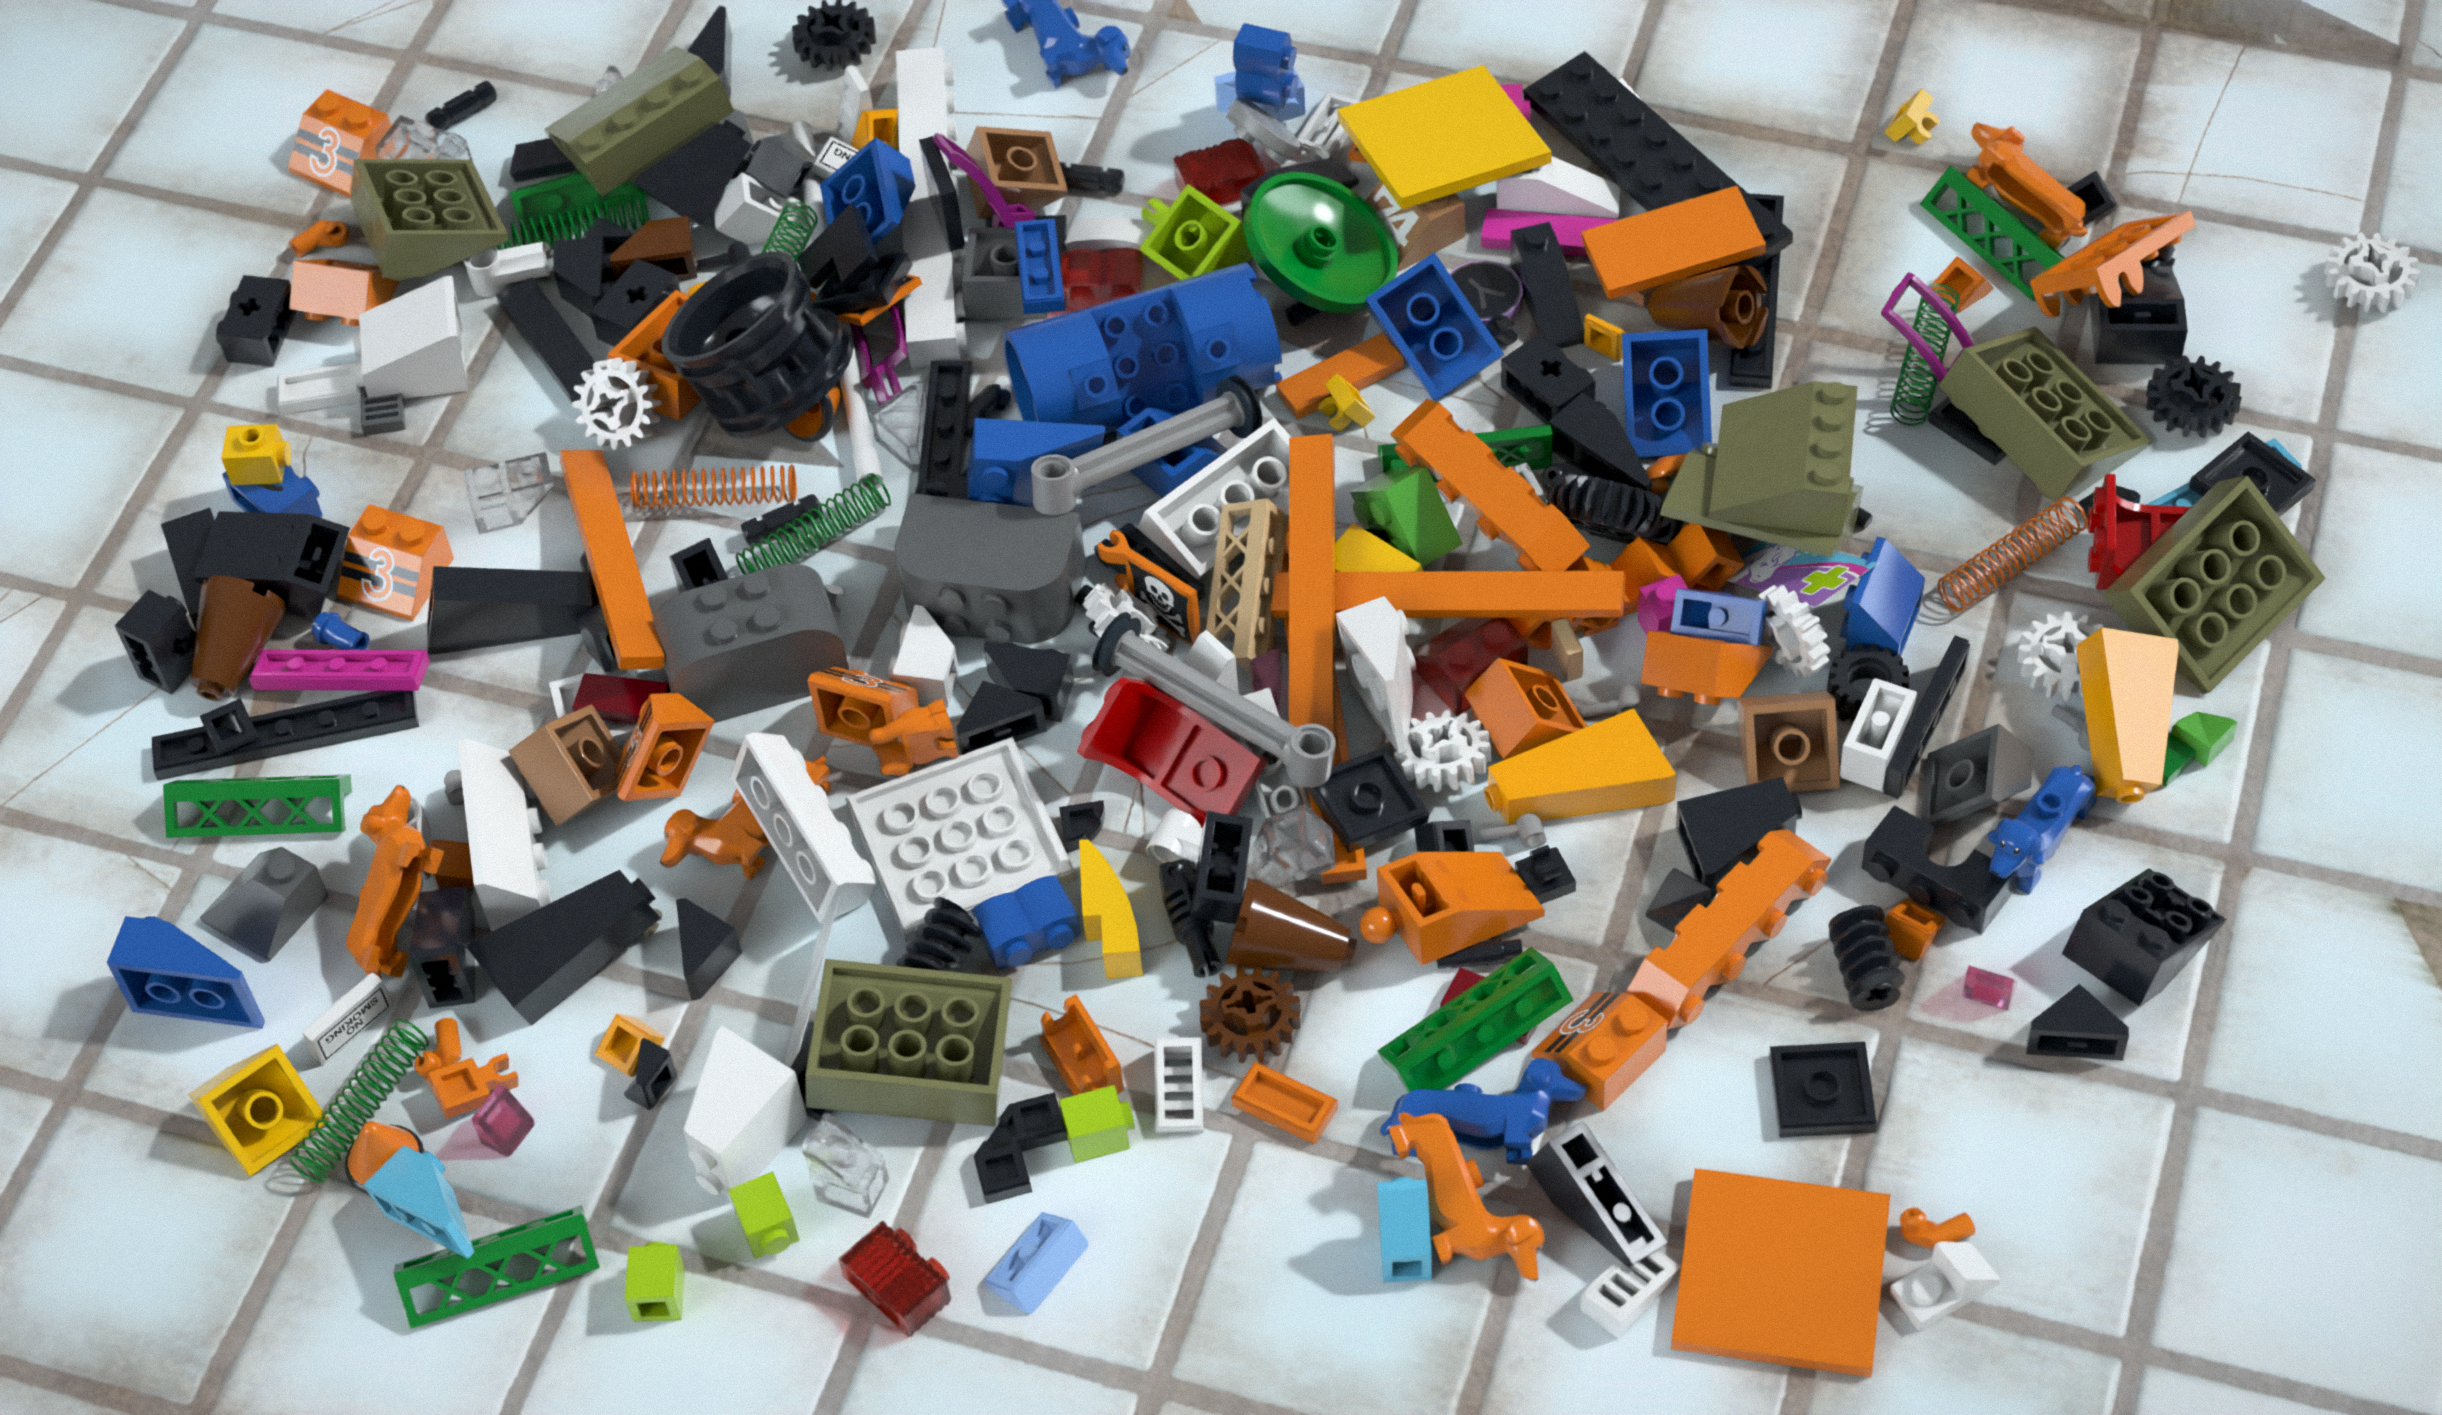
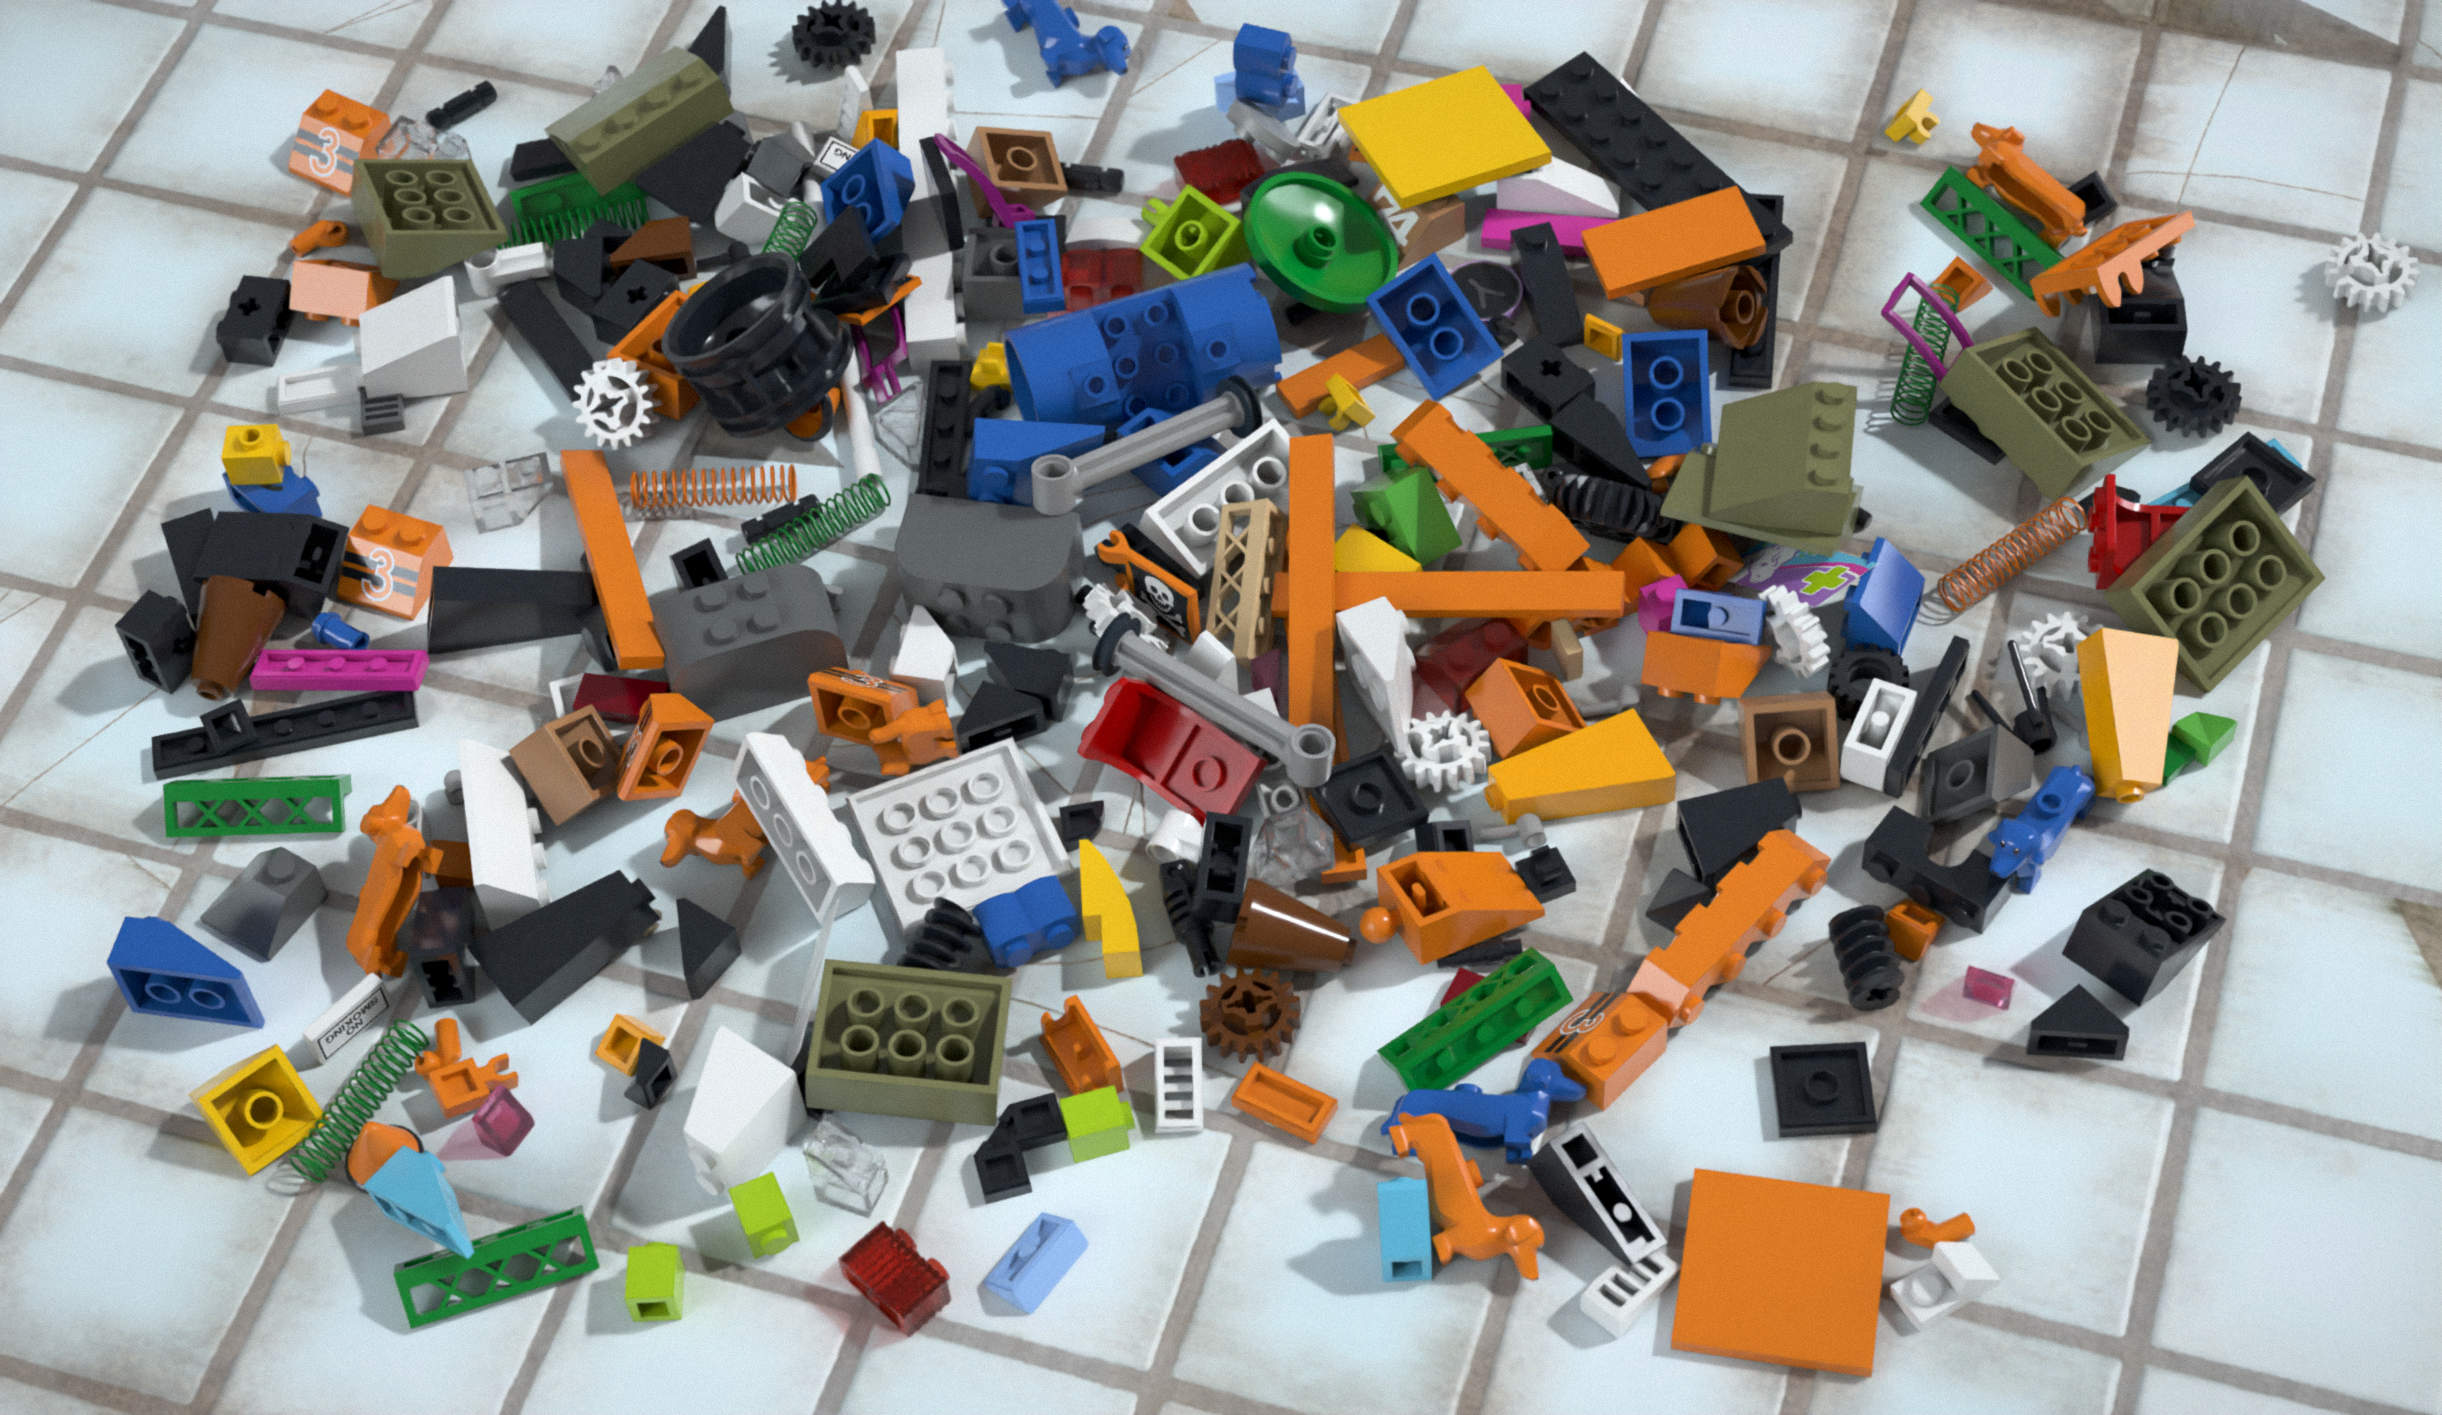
(990, 368): none -> yellow tile
(2032, 725): none -> black plant

